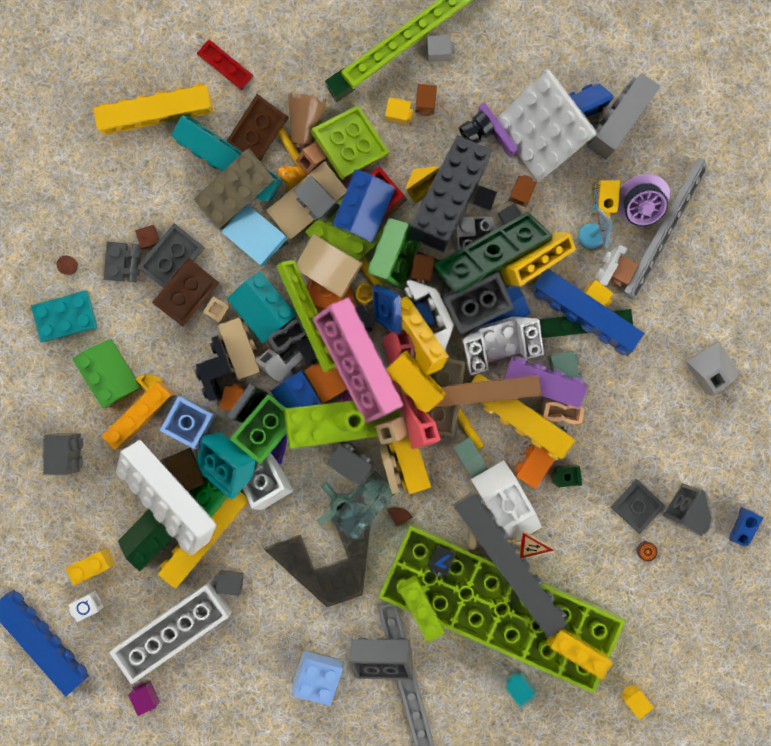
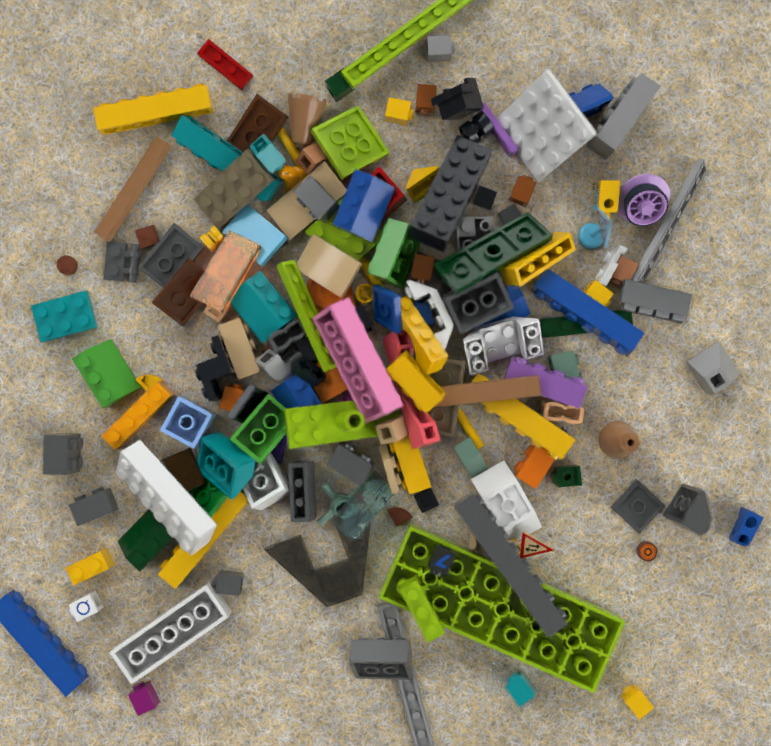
(94, 506): none -> dark grey brick
(132, 189): none -> medium nougat tile
(215, 234): none -> yellow wheel
(225, 271): none -> clear orange tile
(268, 153): none -> teal brick
(302, 491): none -> dark grey brick
(308, 371): none -> black beam
(317, 678): light blue brick -> none
(426, 500): none -> black tile
(459, 100): none -> black plate
(580, 652): yellow brick -> none
(618, 439): none -> medium nougat cone
(654, 301): none -> dark grey windscreen

